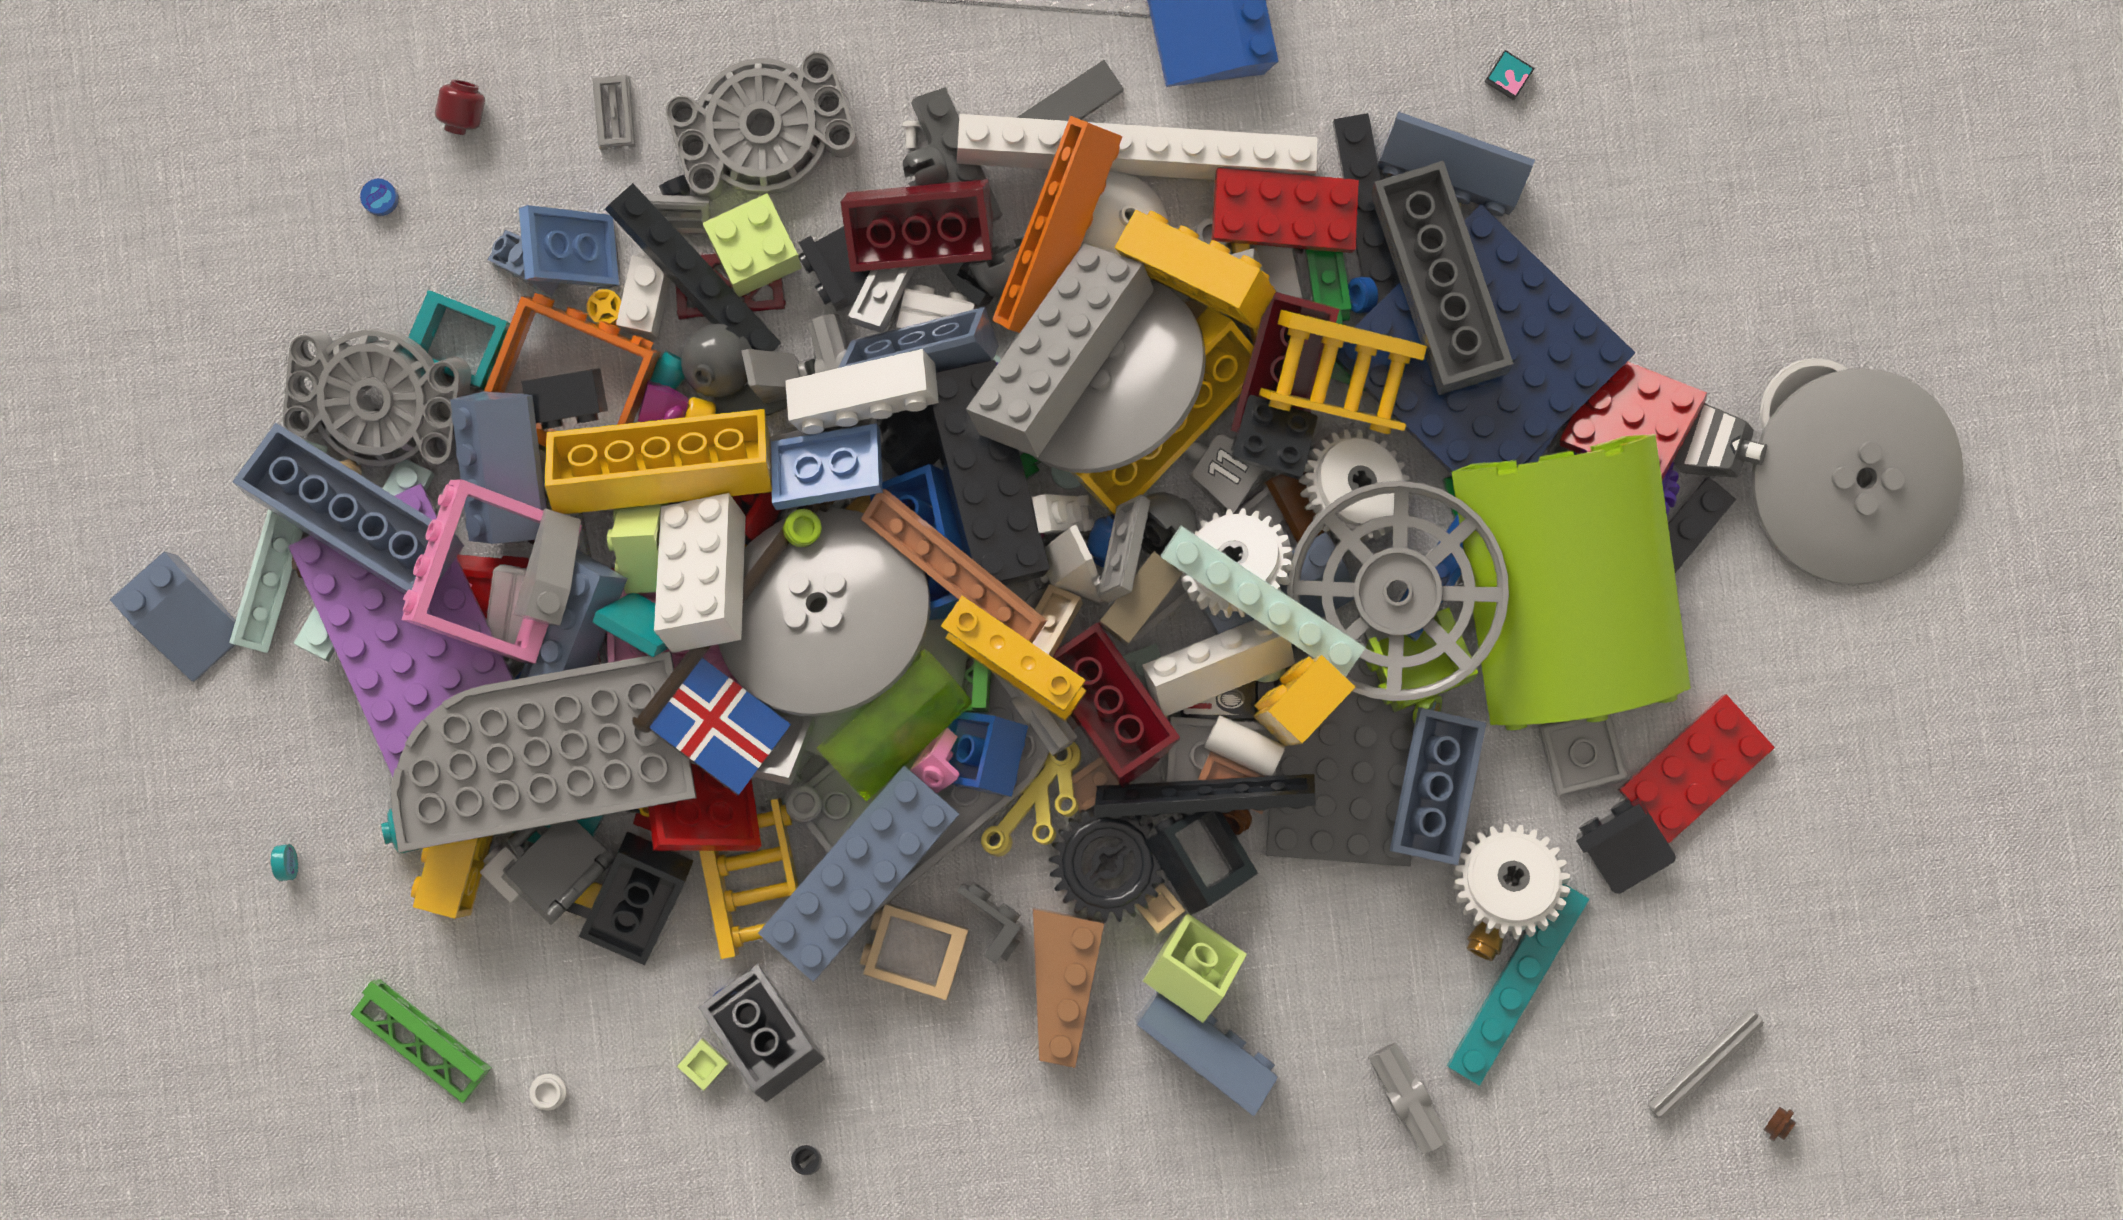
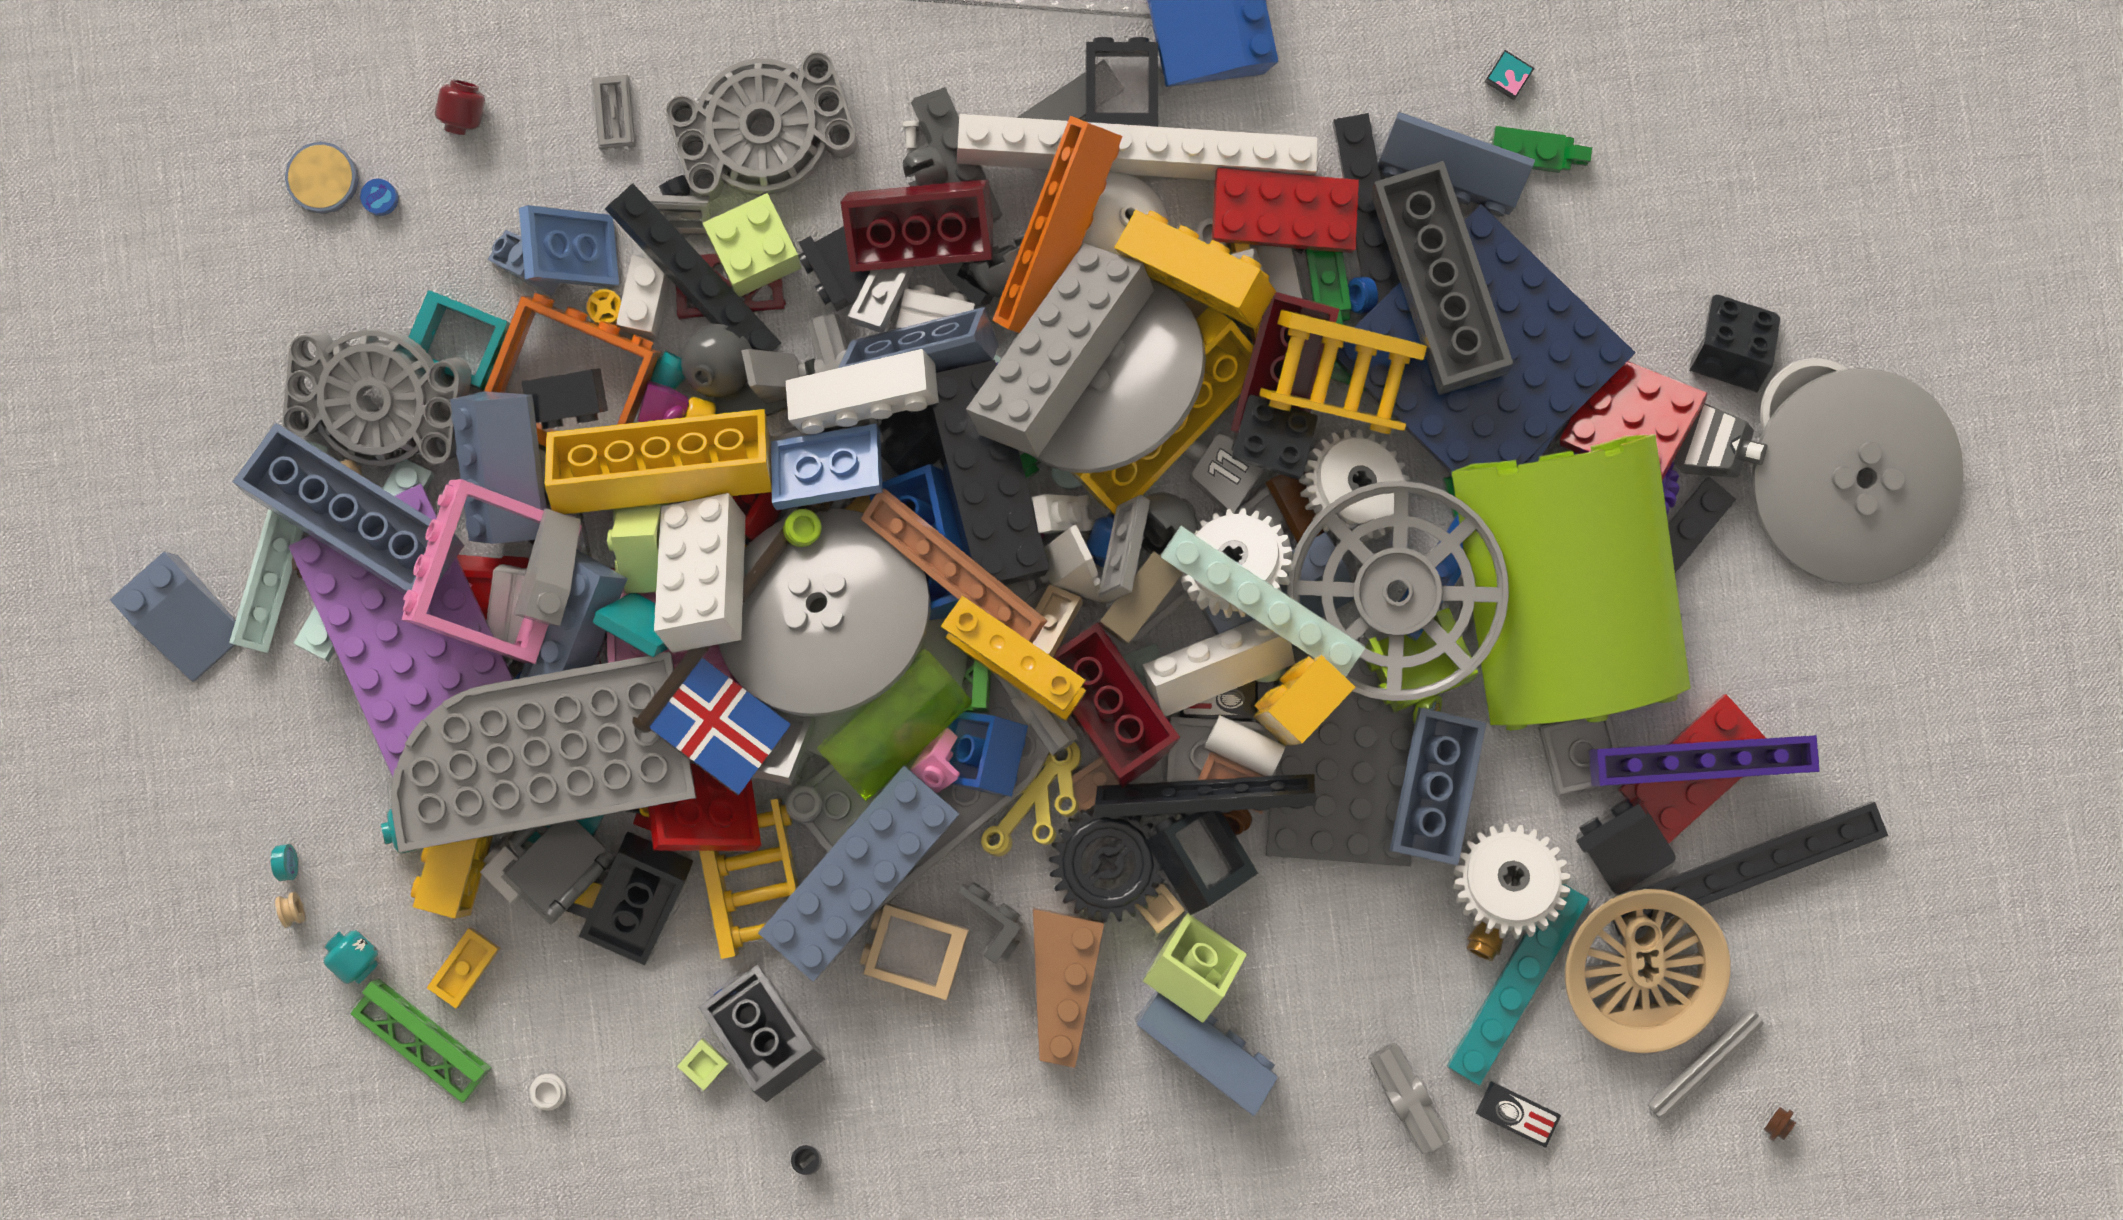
(290, 909): none -> tan bush
(321, 177): none -> pearl gold tile
(350, 956): none -> teal head
(463, 967): none -> yellow plate
(1121, 81): none -> window
(1518, 1114): none -> slope
(1550, 150): none -> green hinge
(1658, 1024): none -> tan piece
(1704, 760): none -> dark purple brick
(1737, 343): none -> black bracket
(1773, 858): none -> black plate

